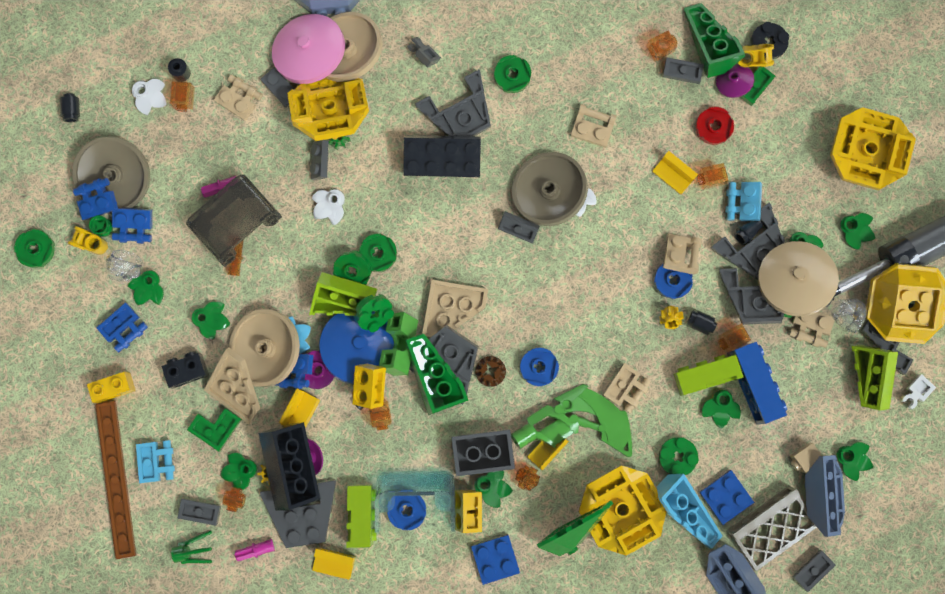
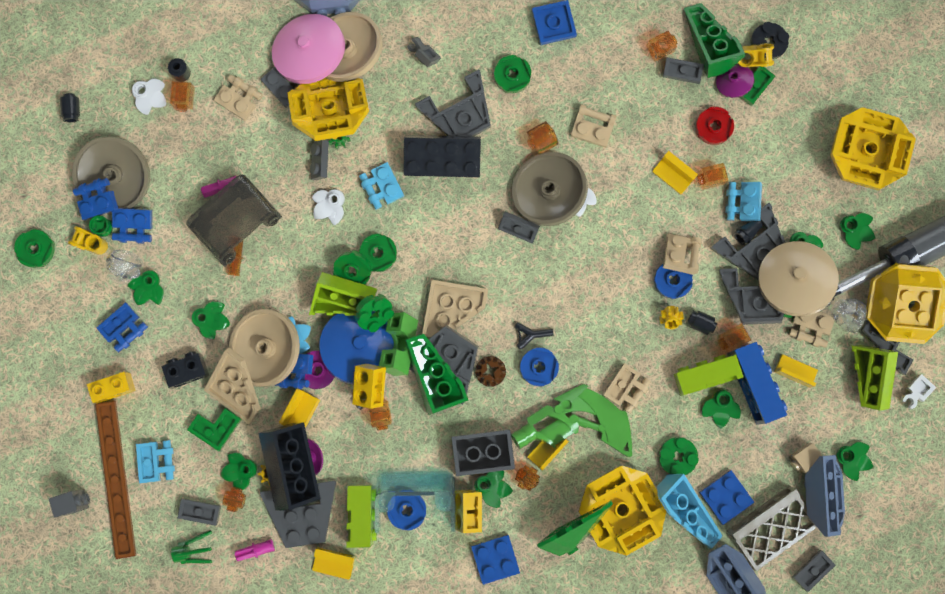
(69, 503): none -> dark grey brick
(387, 183): none -> medium azure plate
(531, 334): none -> black piece
(542, 138): none -> clear orange brick
(554, 22): none -> blue plate
(796, 371): none -> yellow panel

